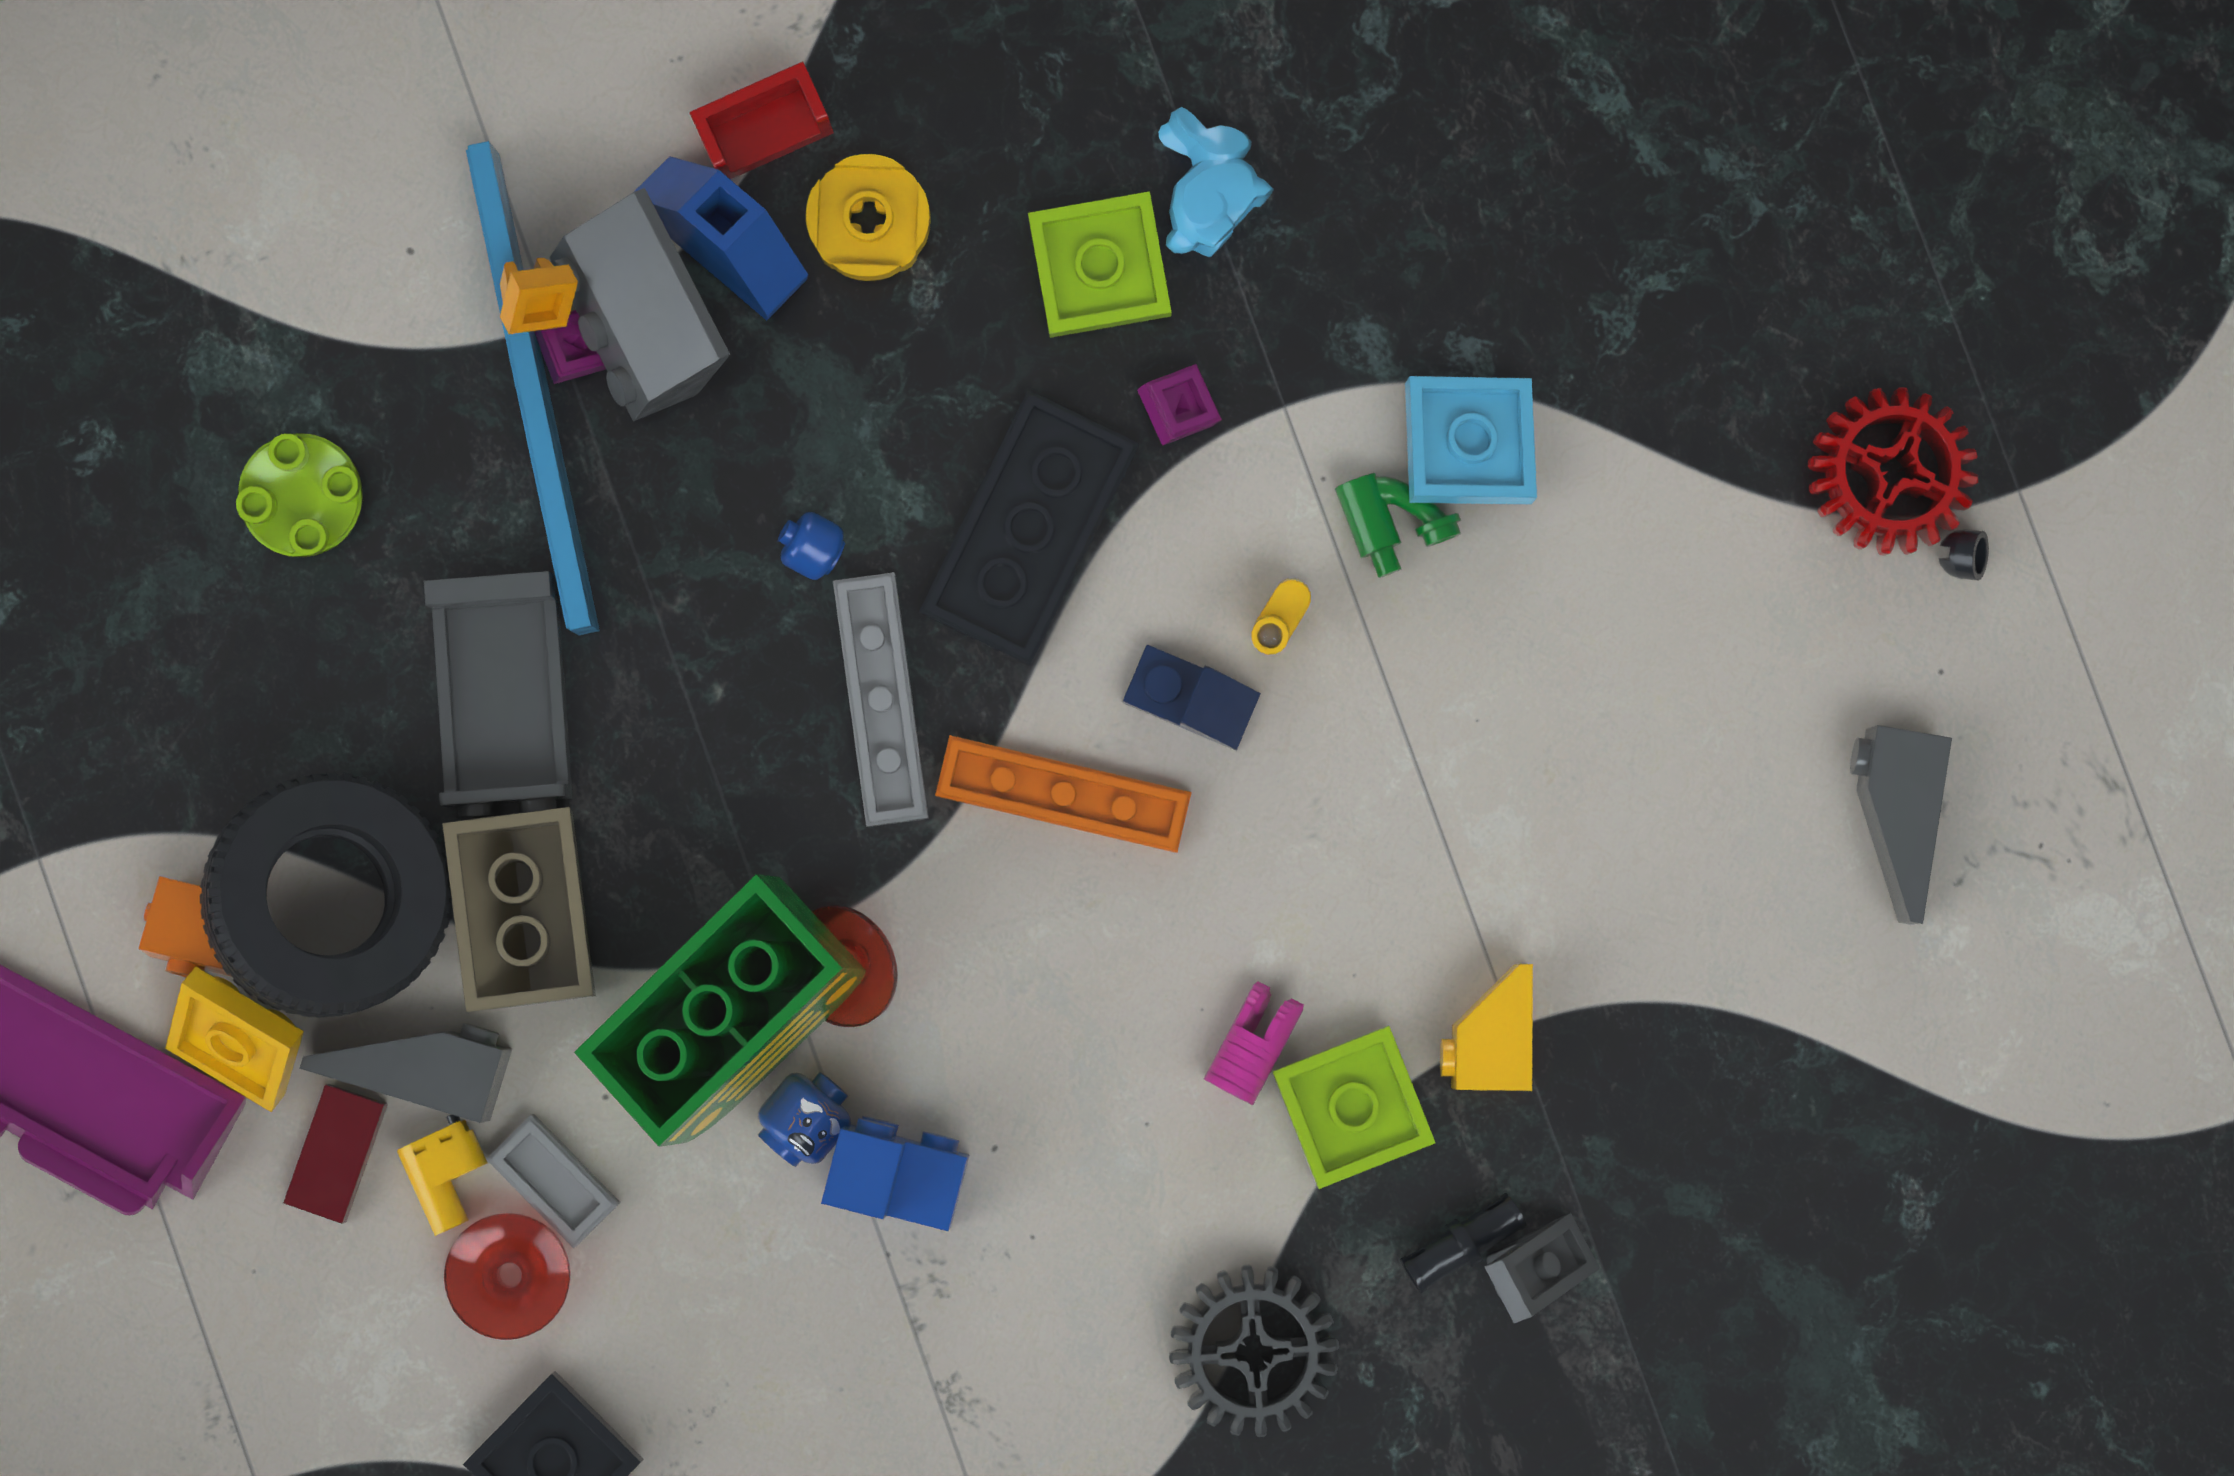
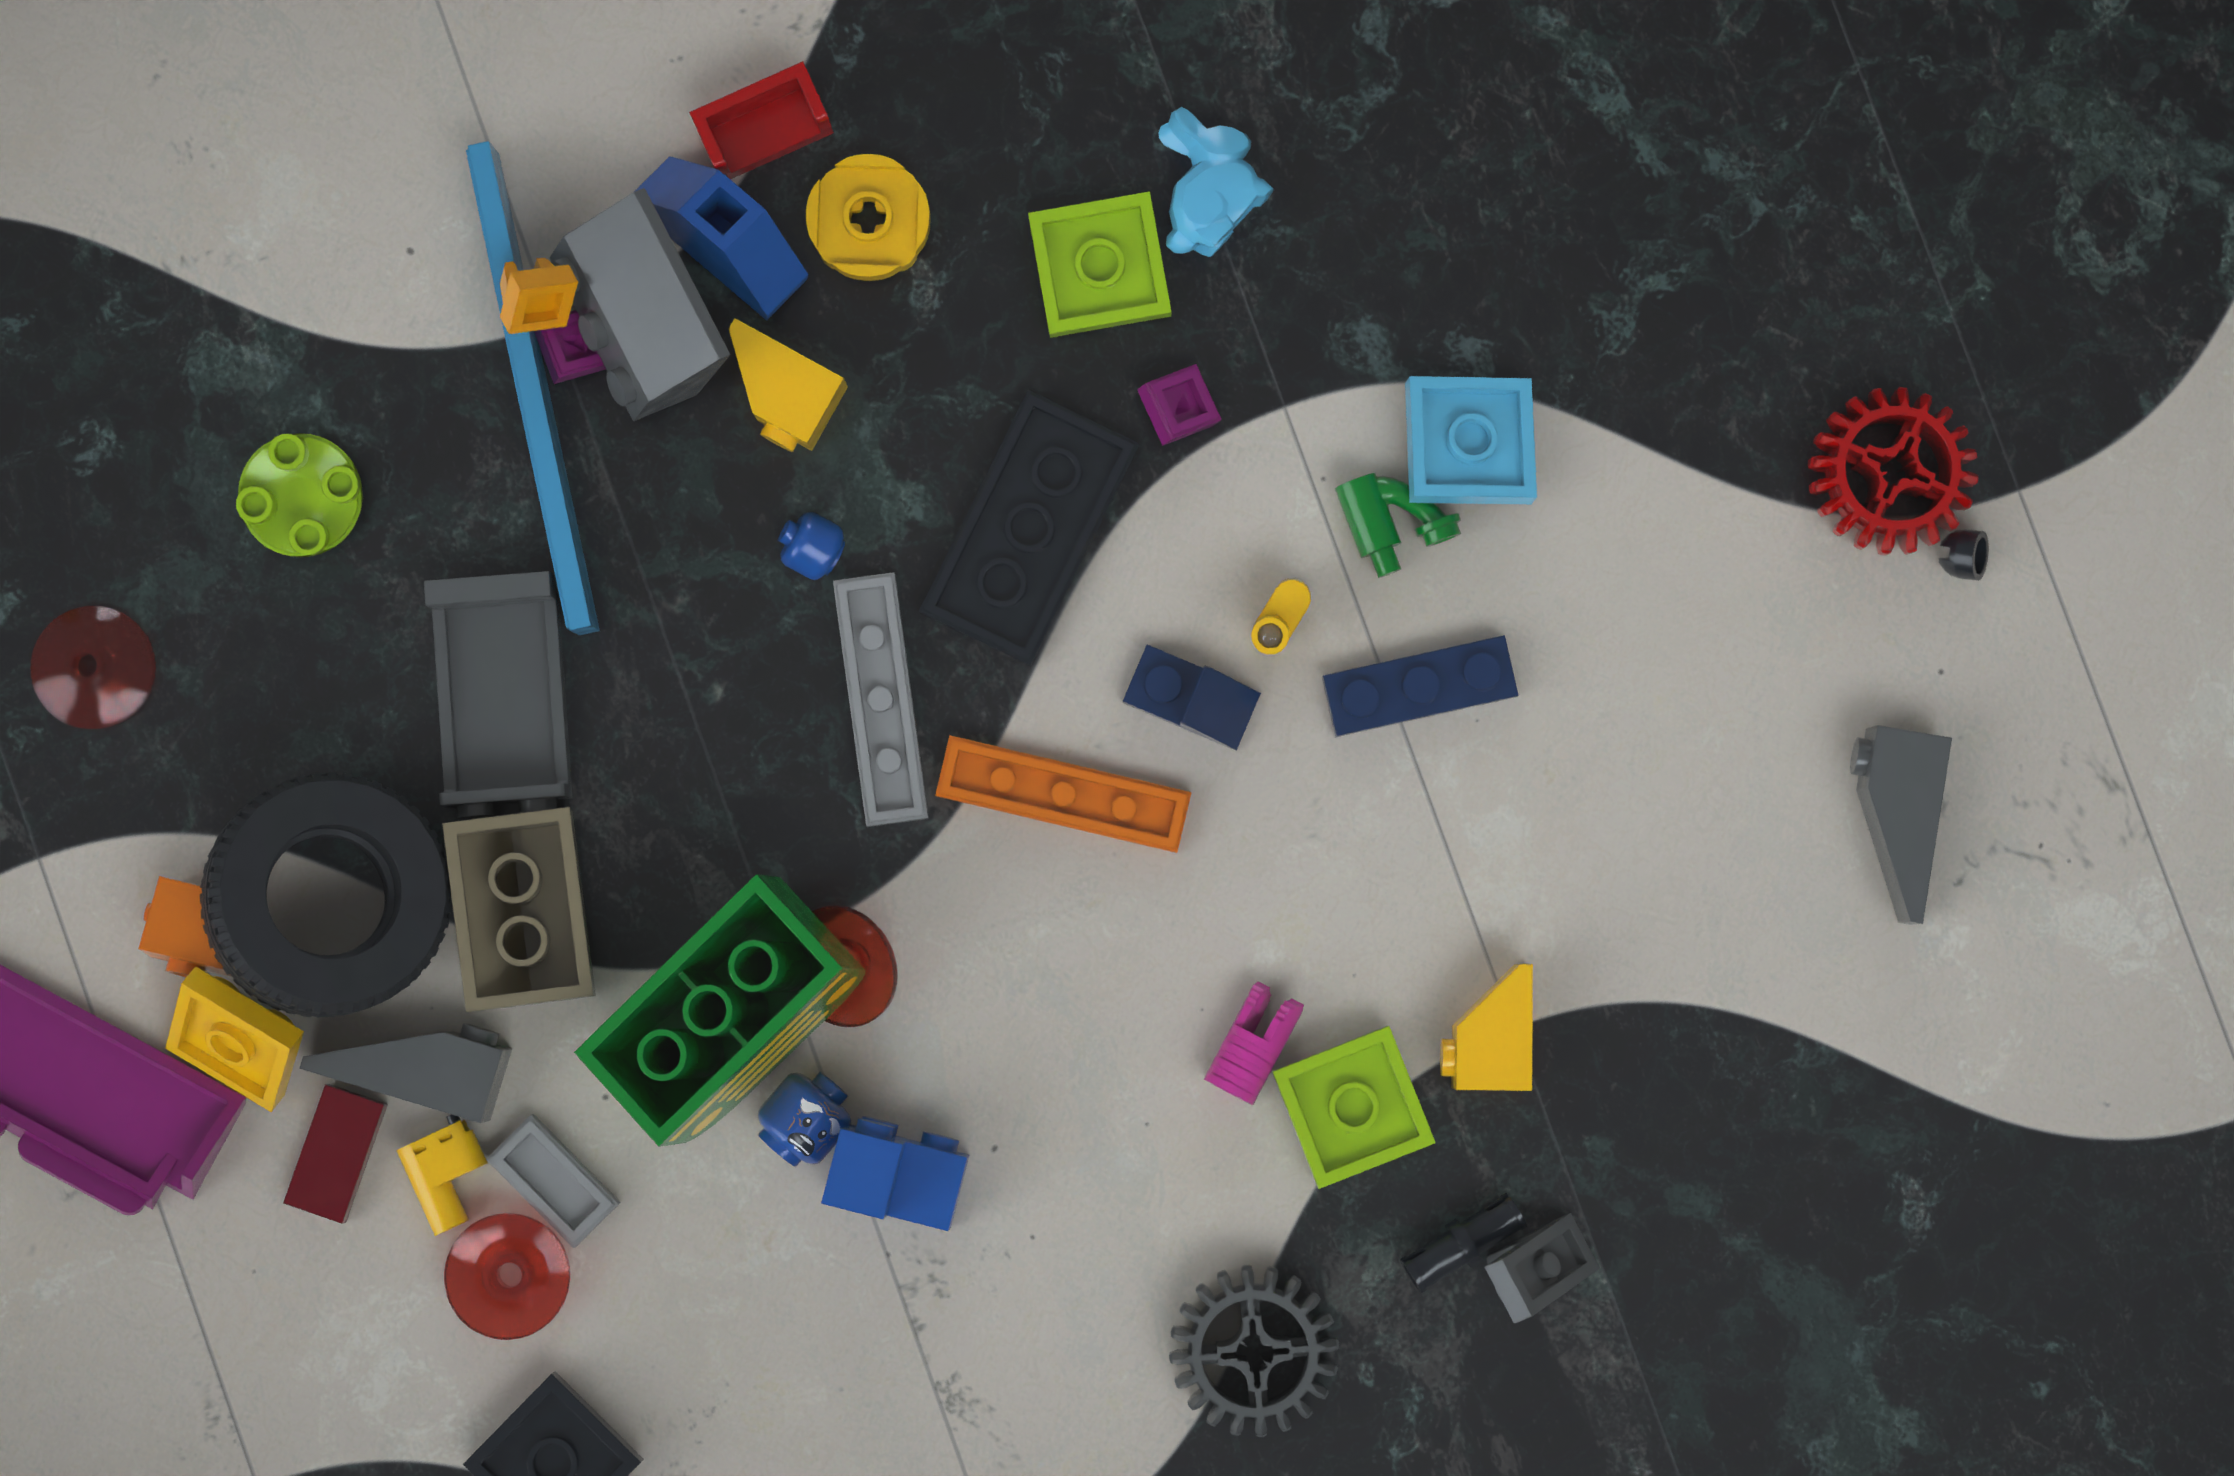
(122, 673): none -> clear red dish
(785, 388): none -> yellow slope
(1420, 686): none -> dark blue plate

